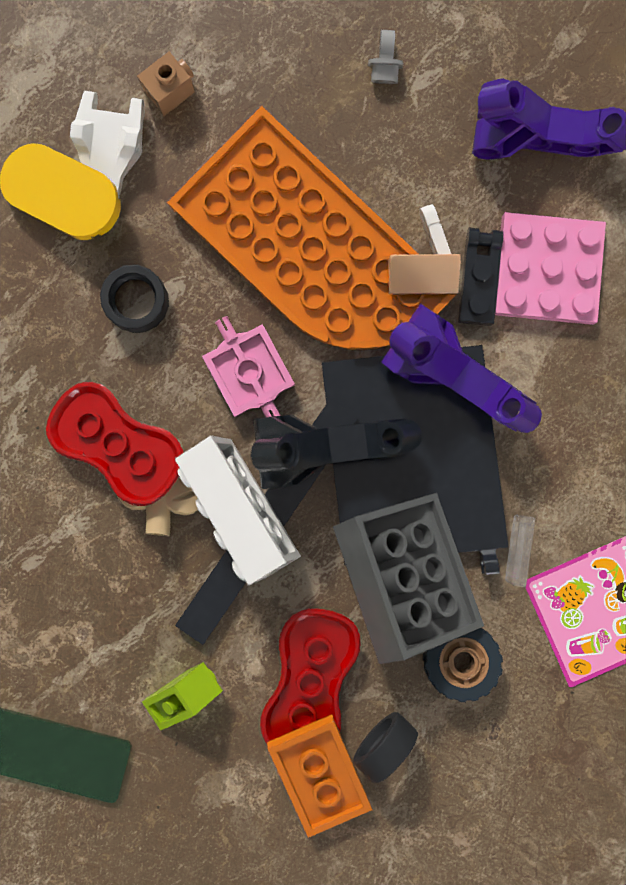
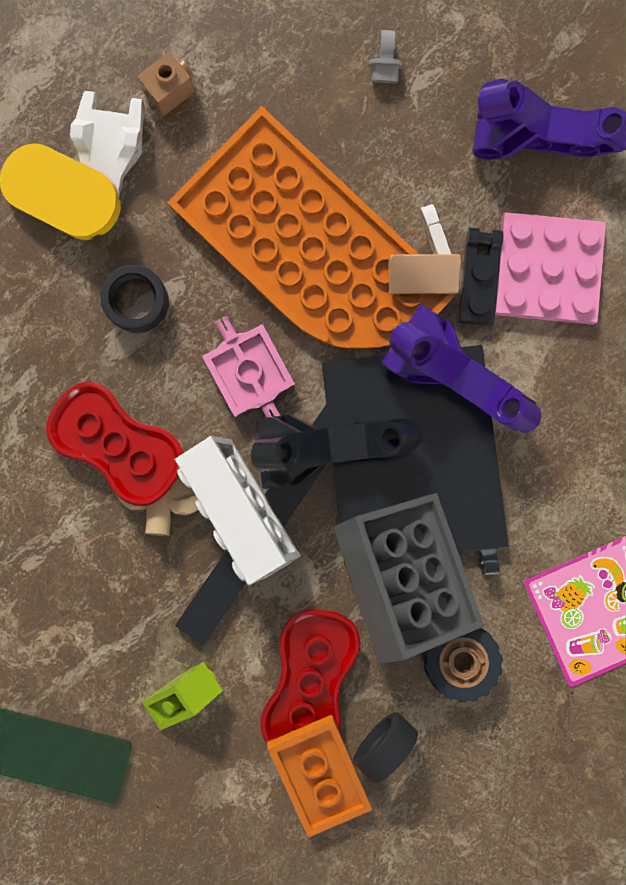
(520, 550): clear tile -> none

